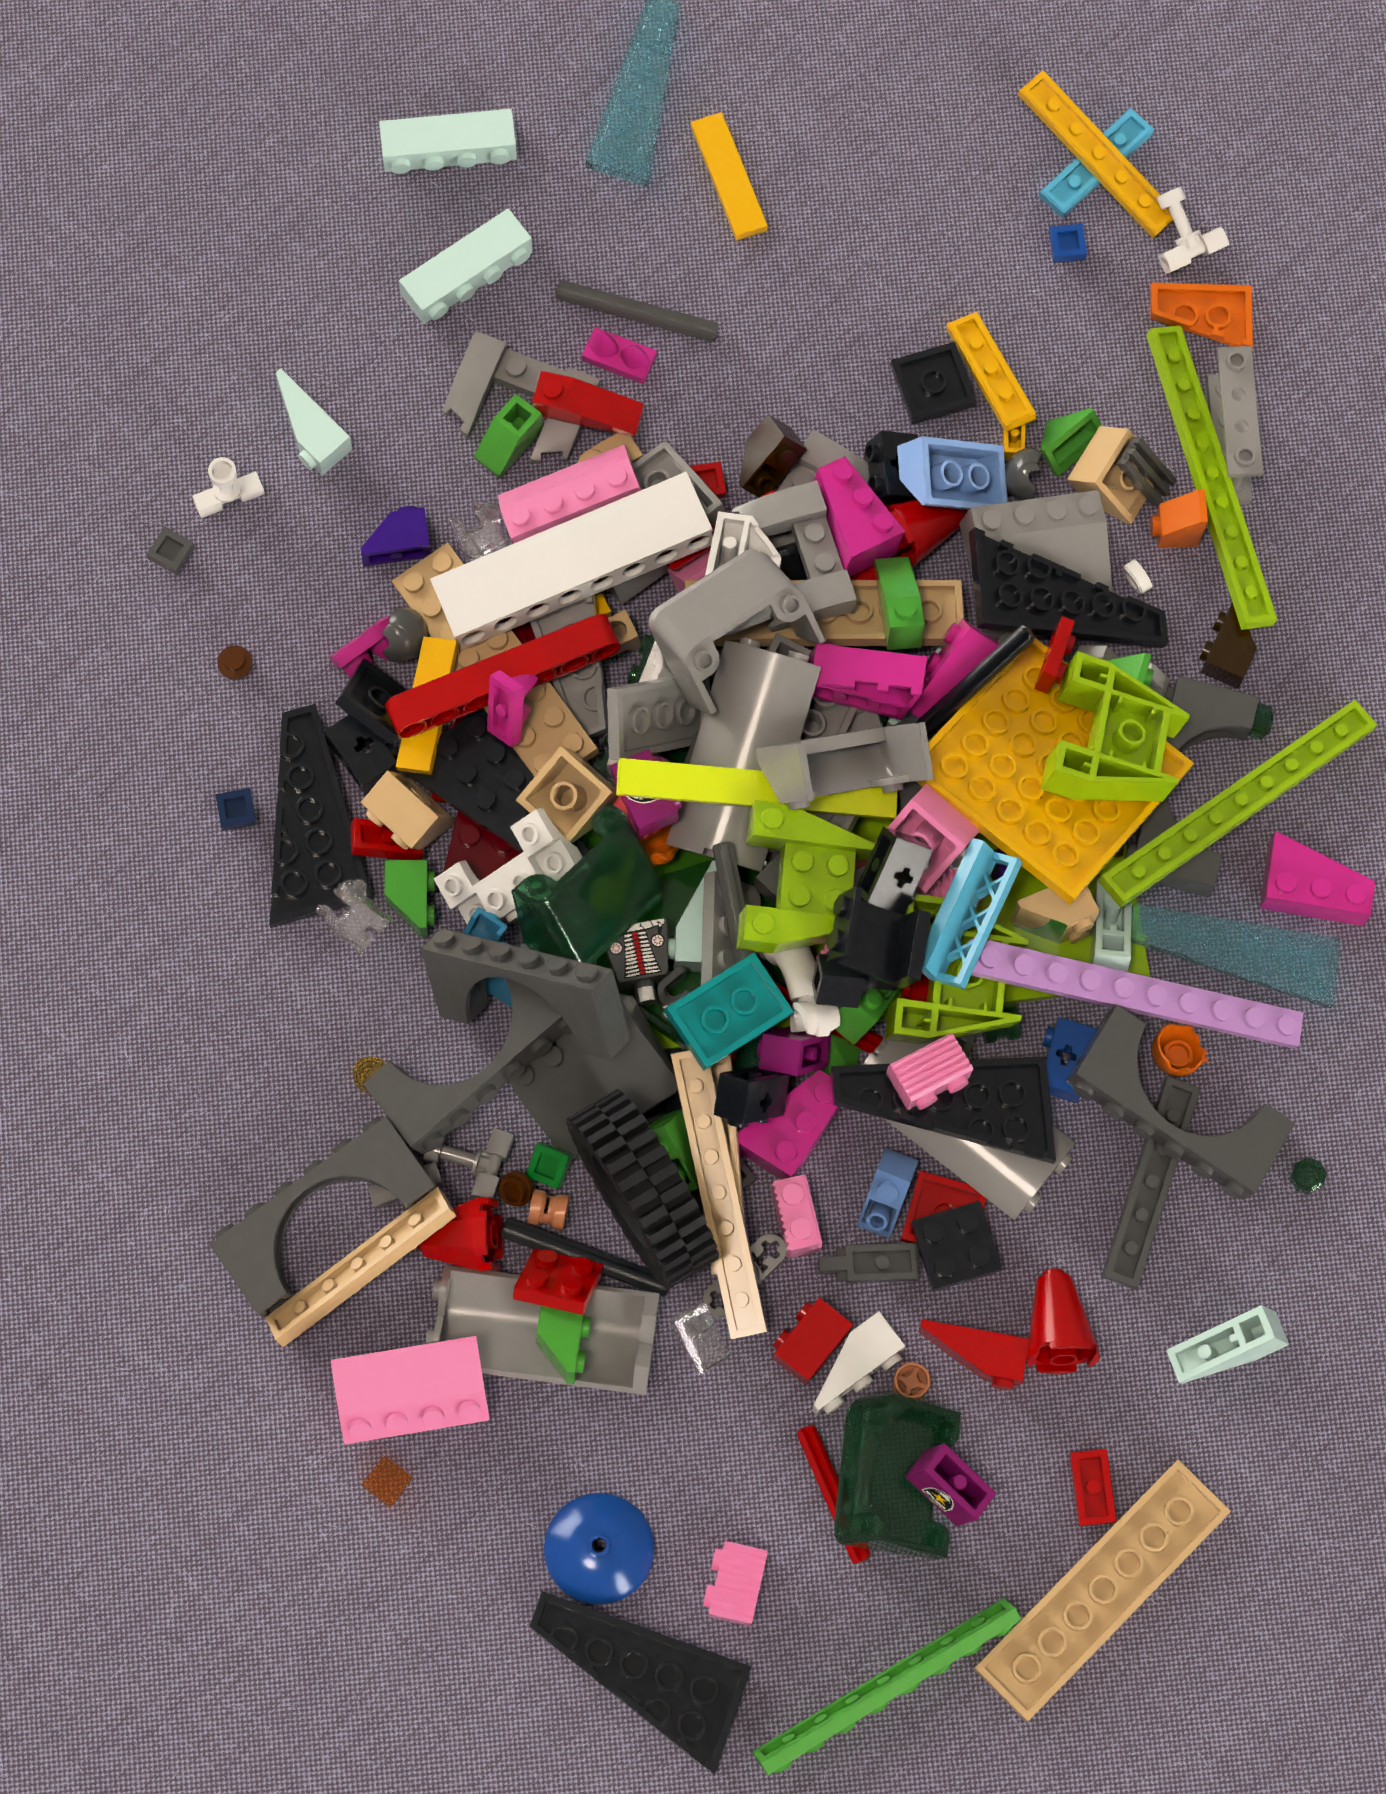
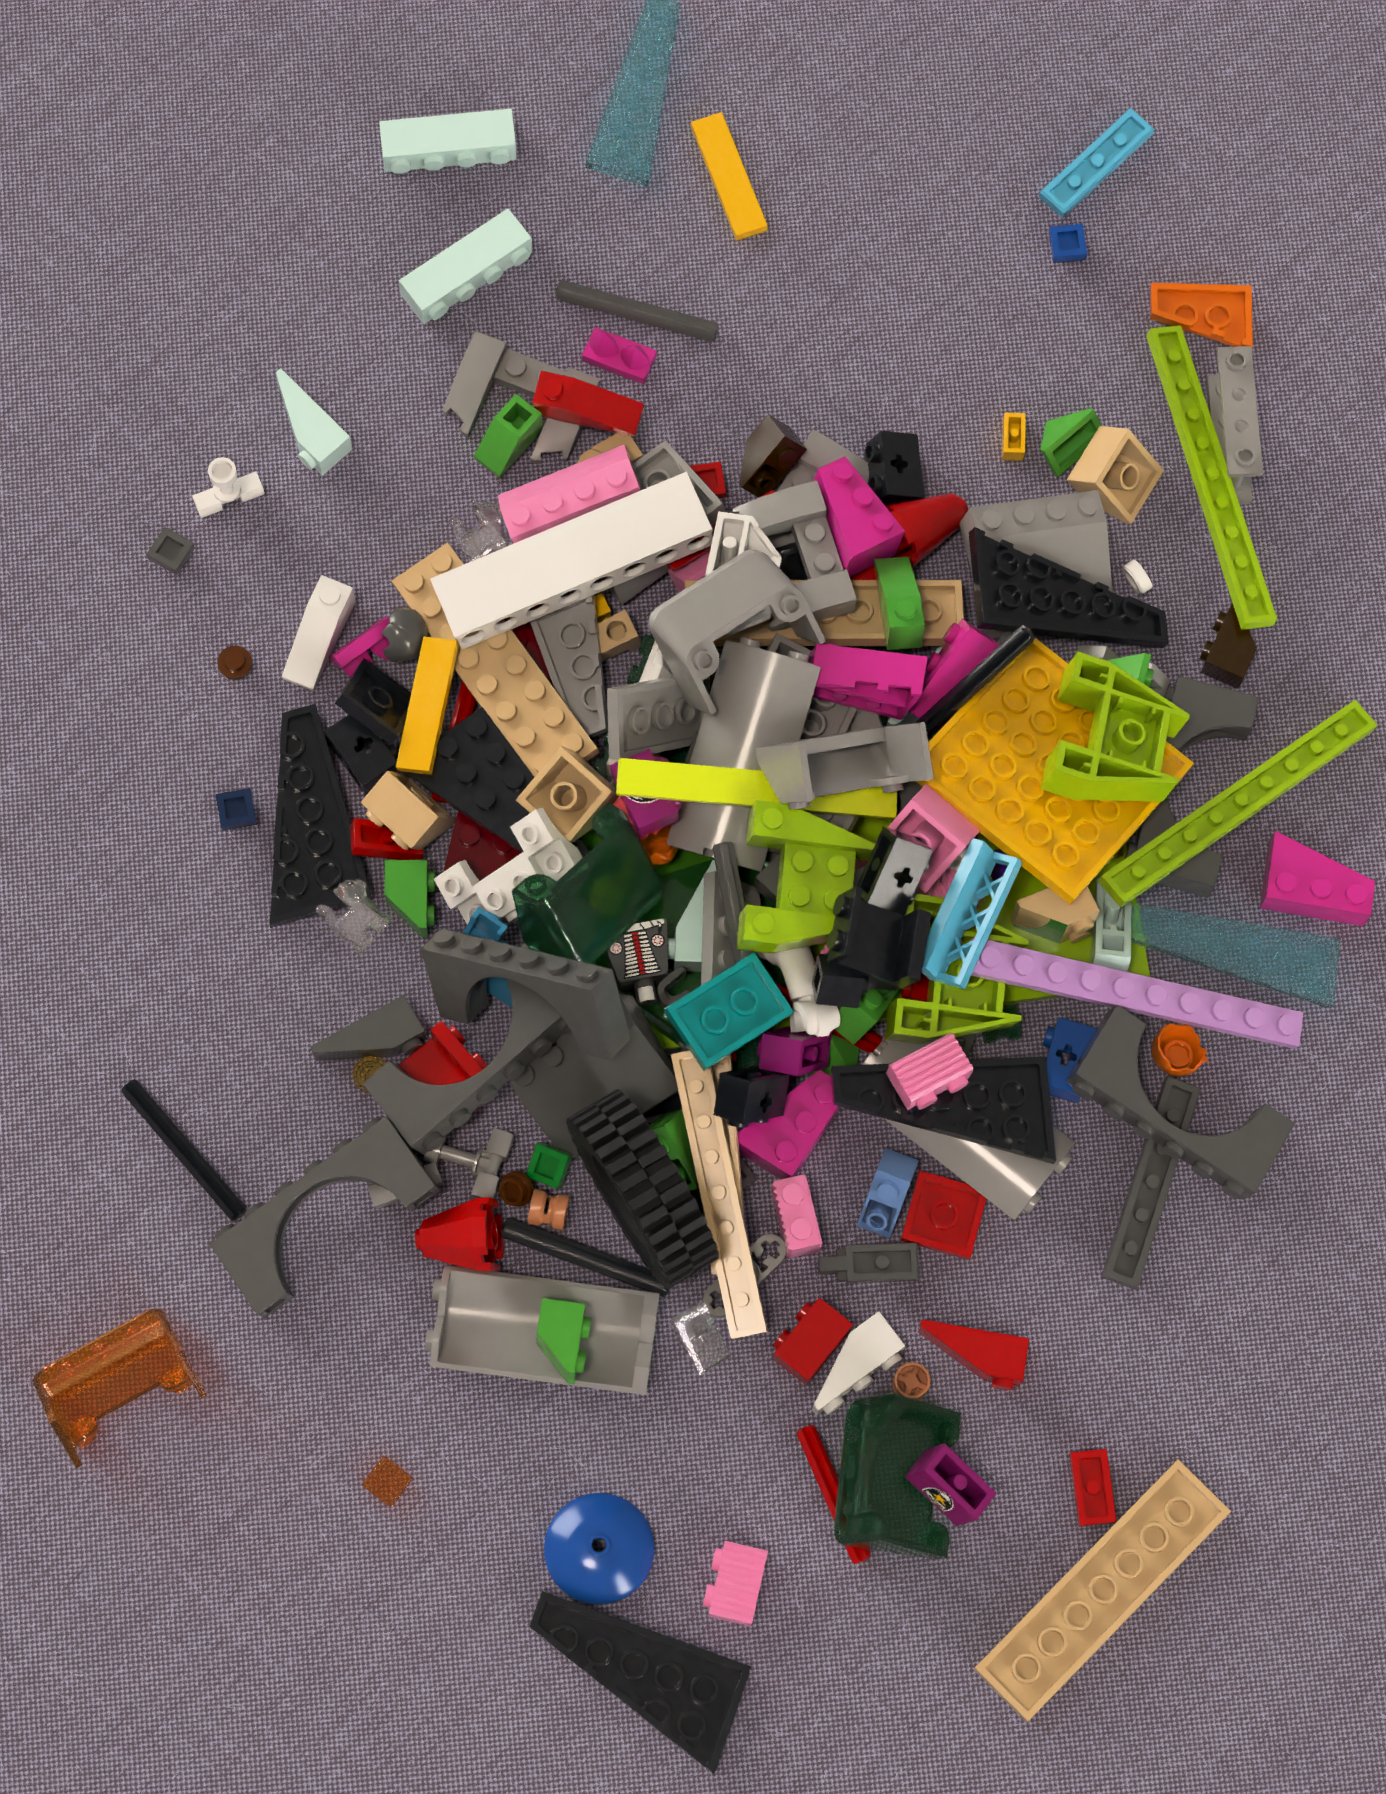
(111, 1374): none -> clear orange windscreen
(183, 1150): none -> black axle
(319, 632): none -> white slope
(360, 1267): tan plate -> none
(379, 1034): none -> dark grey slope
(398, 538): dark purple slope -> none
(410, 1390): bright pink slope -> none
(443, 1059): none -> red bracket
(468, 687): red beam -> none
(506, 705): dark pink tile -> none
(558, 1281): red plate -> none
(878, 1691): bright green plate -> none
(933, 383): black plate -> none
(953, 472): light blue slope -> none
(956, 1246): black plate -> none
(991, 371): yellow tile -> none
(1018, 472): dark grey hair -> none
(1059, 1327): red cone -> none
(1060, 644): red plate -> none
(1096, 152): yellow tile -> none
(1149, 466): dark grey tile -> none
(1180, 521): orange slope -> none
(1190, 242): white bar -> none
(1228, 1345): light aqua slope -> none
(1262, 722): clear green tile -> none
(1308, 1176): clear green tile -> none

